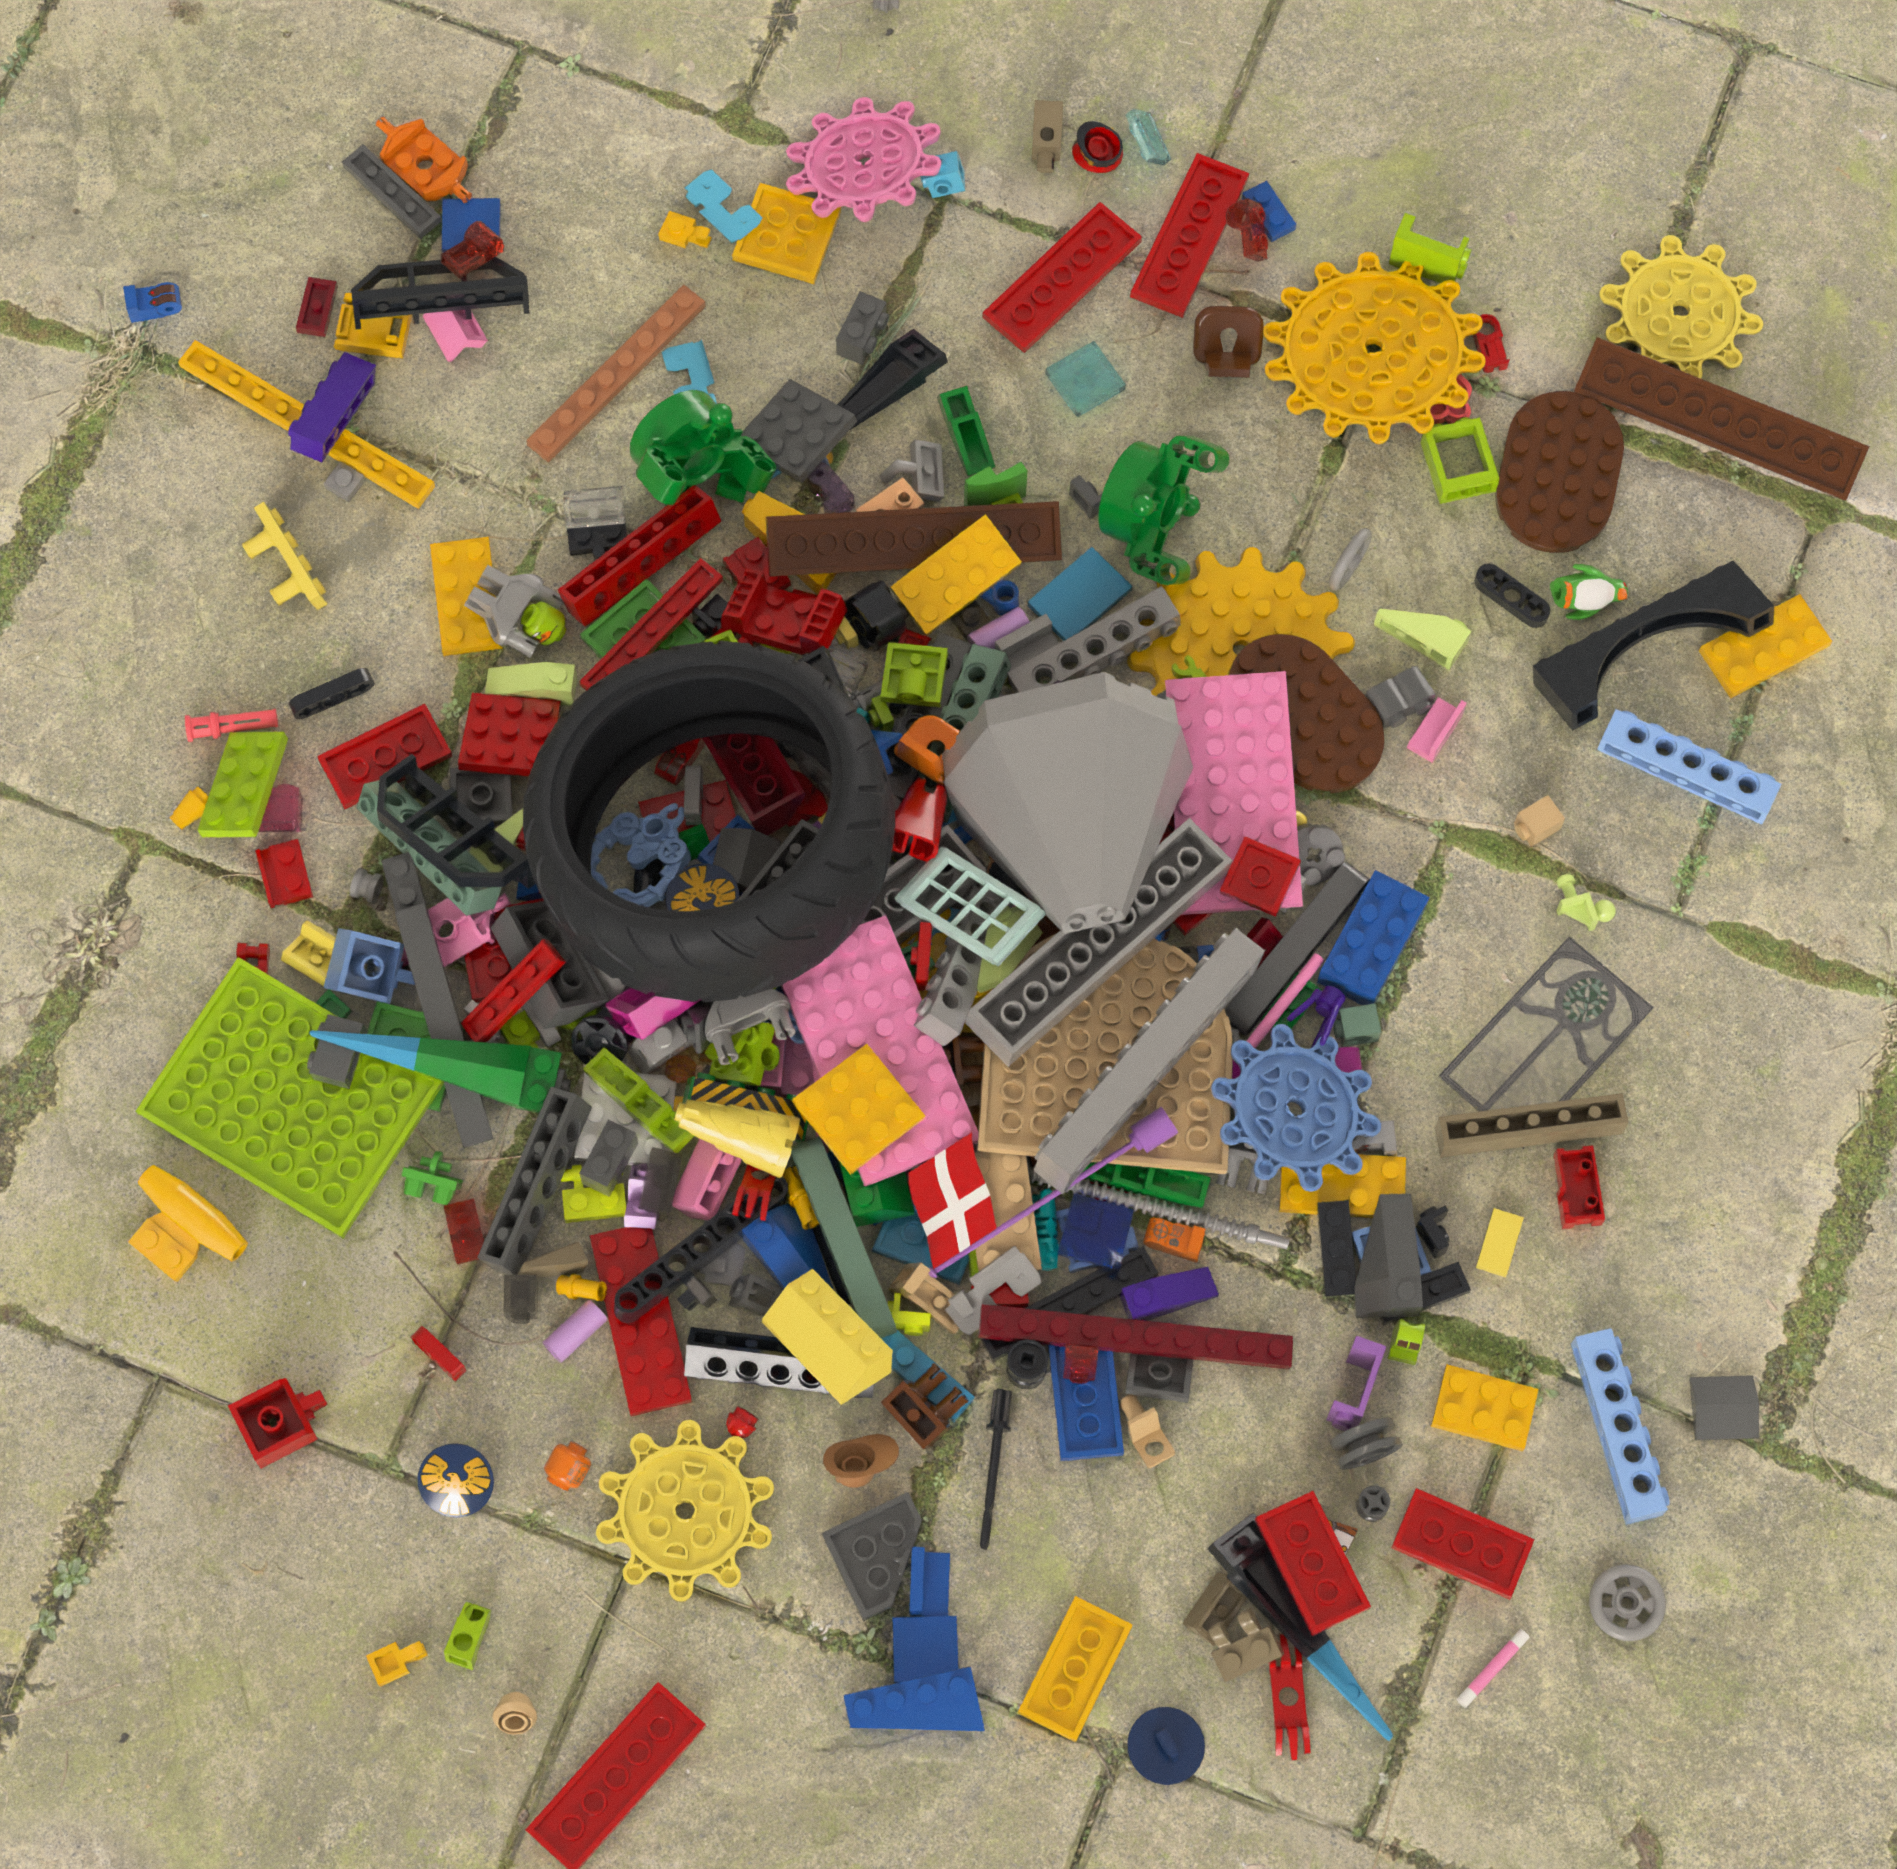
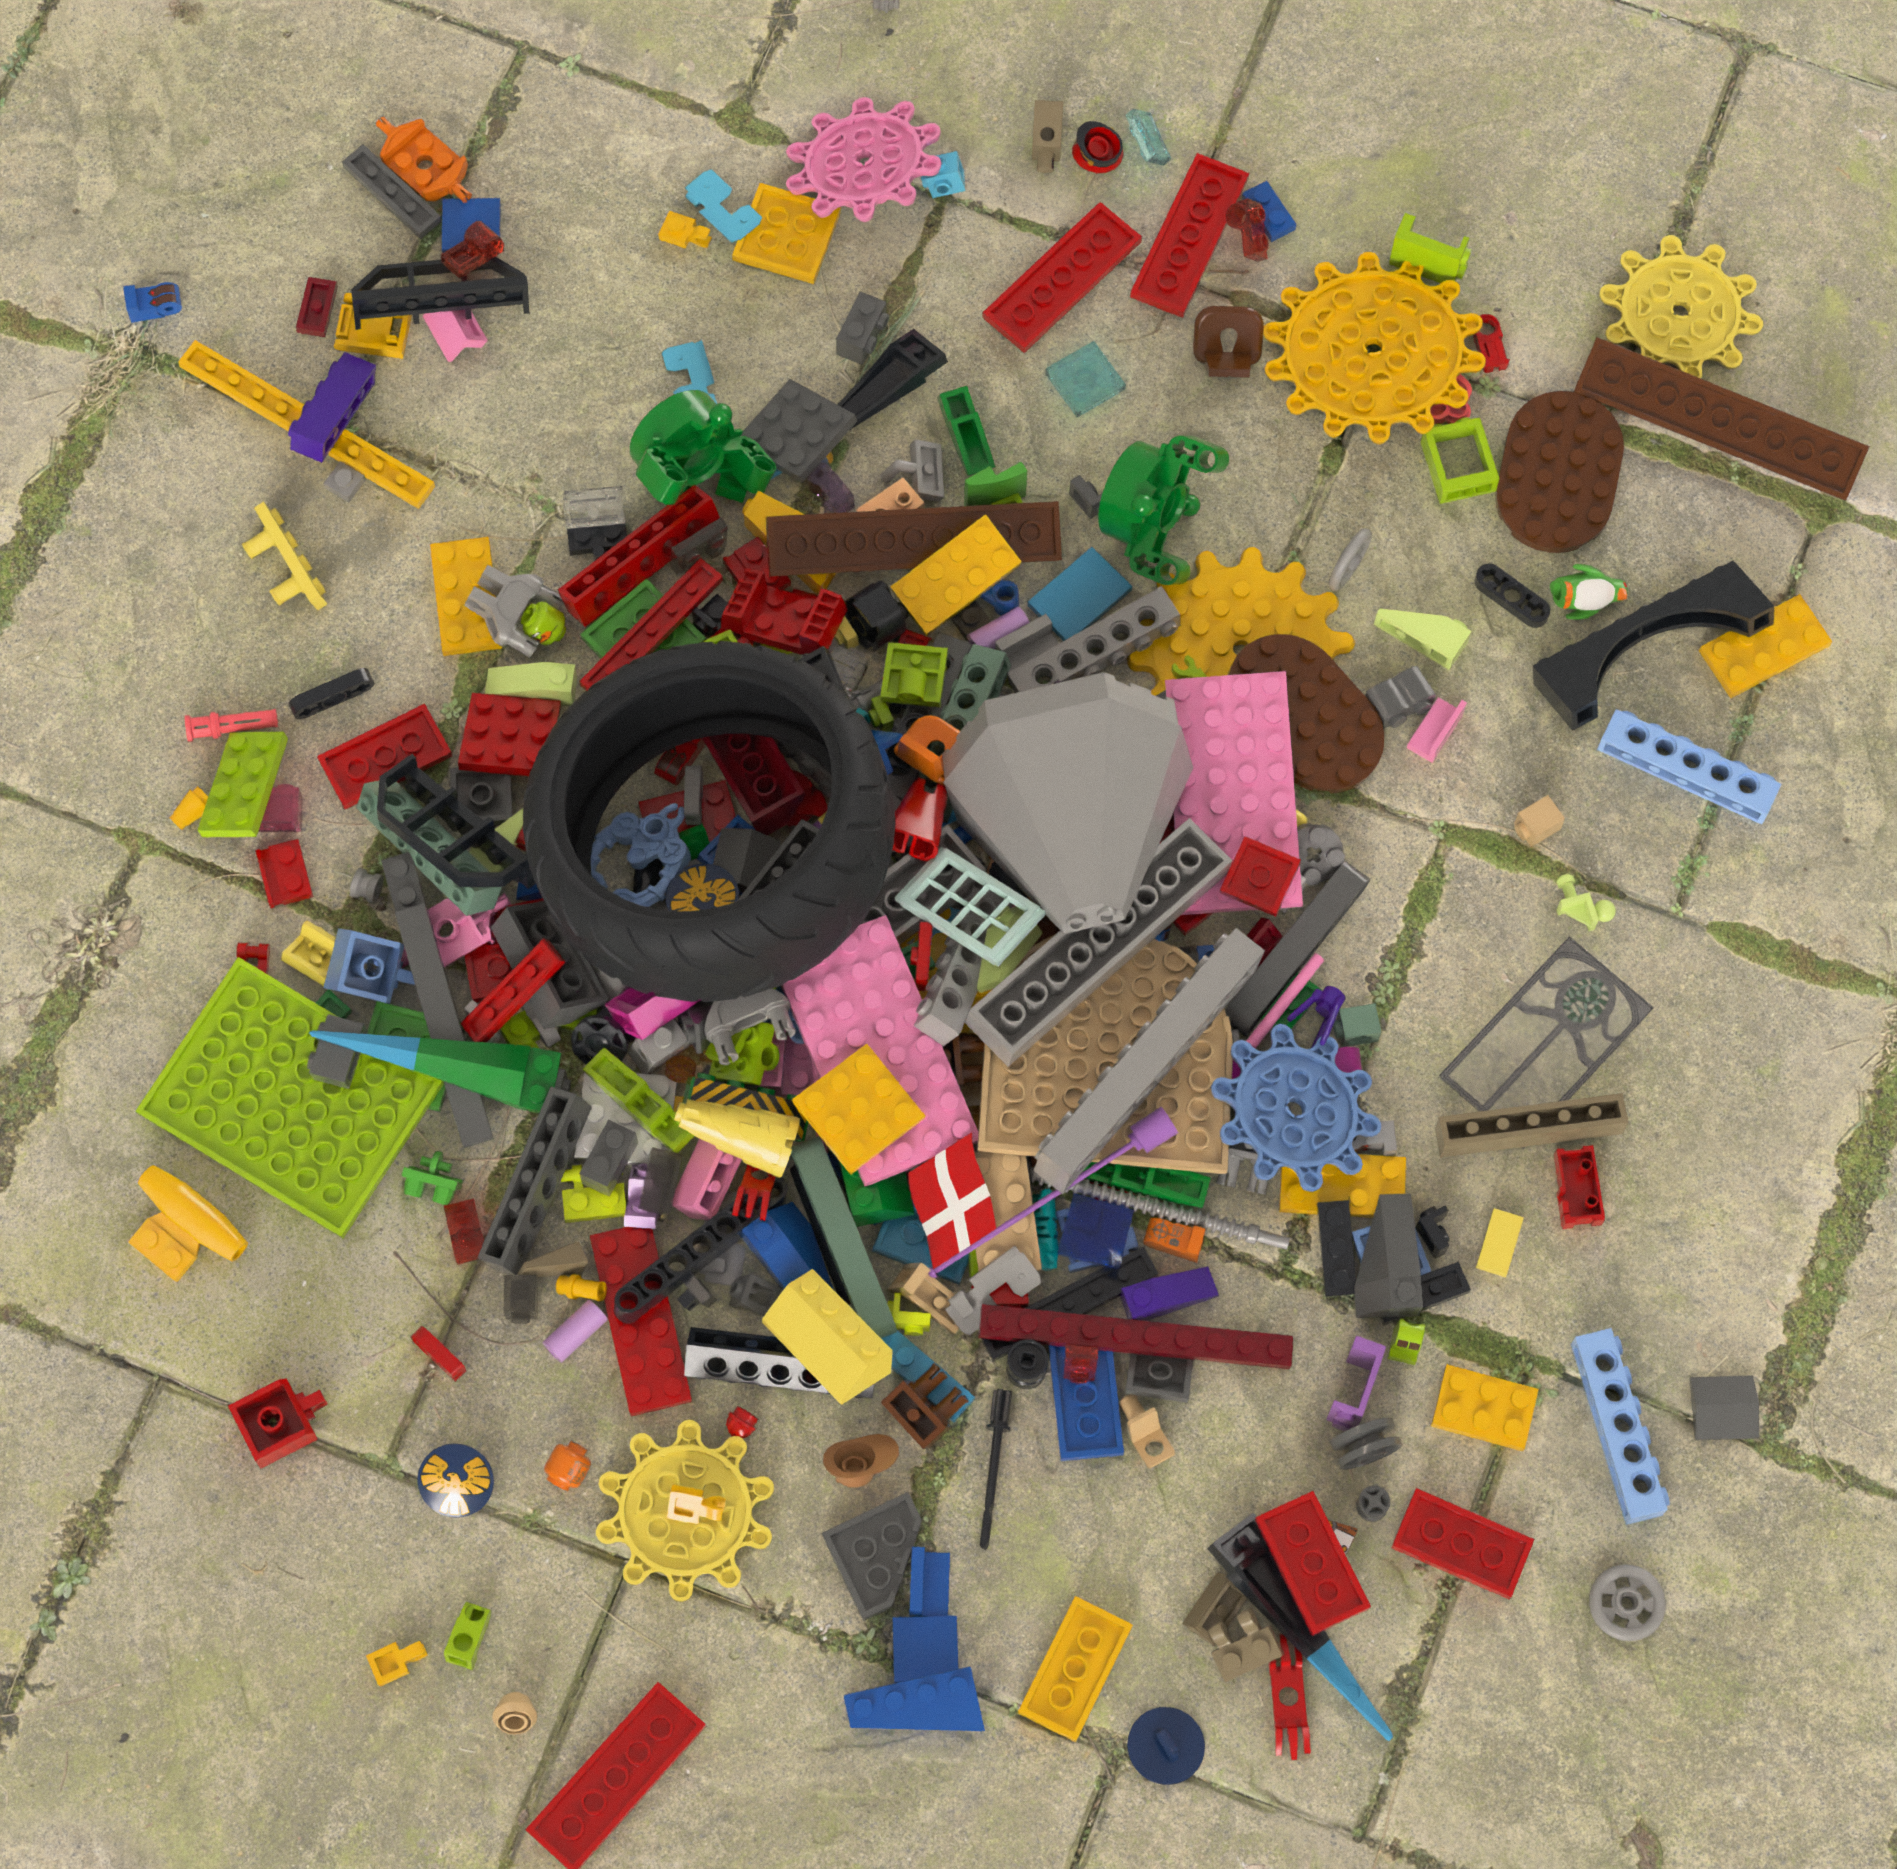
(616, 373): nougat plate -> none
(688, 1505): none -> yellow plate
(703, 544): none -> clear smoke plate
(799, 1199): yellow pin -> none
(1373, 939): blue brick -> none
(1493, 1668): bright pink bar -> none

